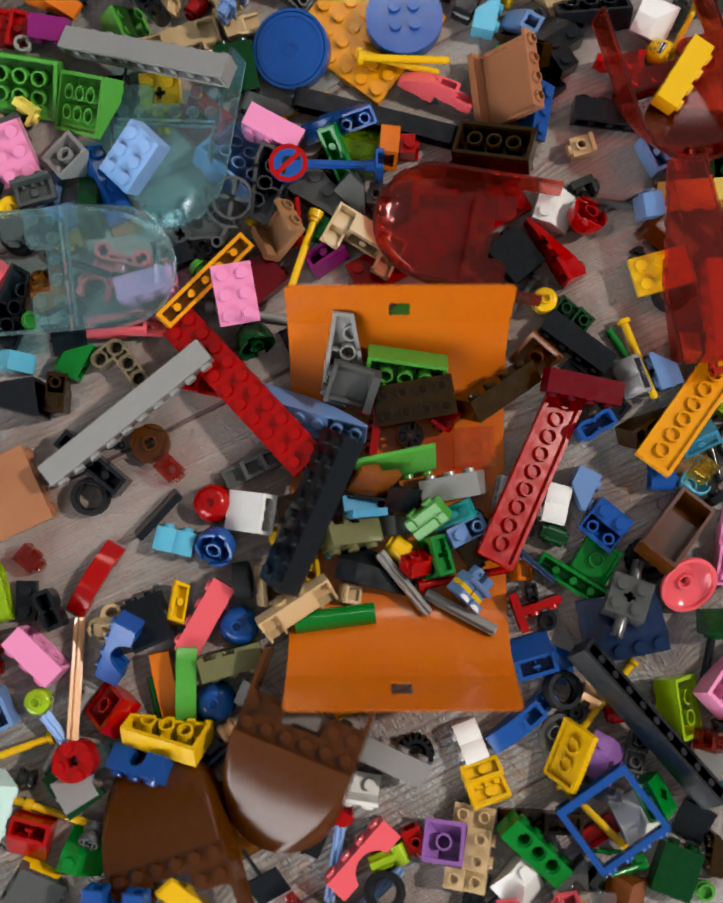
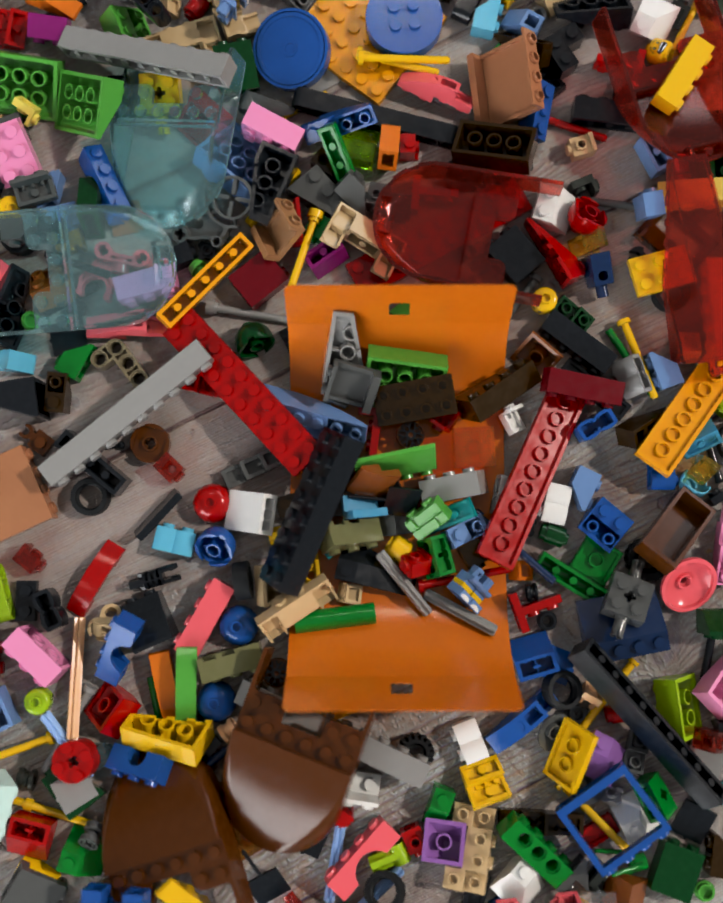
(24, 38): light grey bush -> none
(39, 441): none -> reddish brown plate
(67, 157): light grey slope -> none
(134, 157): light blue brick -> none
(154, 578): none -> black hinge
(178, 602): yellow slope -> none
(234, 293): bright pink brick -> none
(276, 672): none -> reddish brown wheel
(290, 163): blue piece -> none
(439, 802): none -> green slope
(511, 420): none -> white bracket
(575, 128): none -> red bar
(588, 244): none -> clear yellow slope
(599, 266): none -> dark blue torso

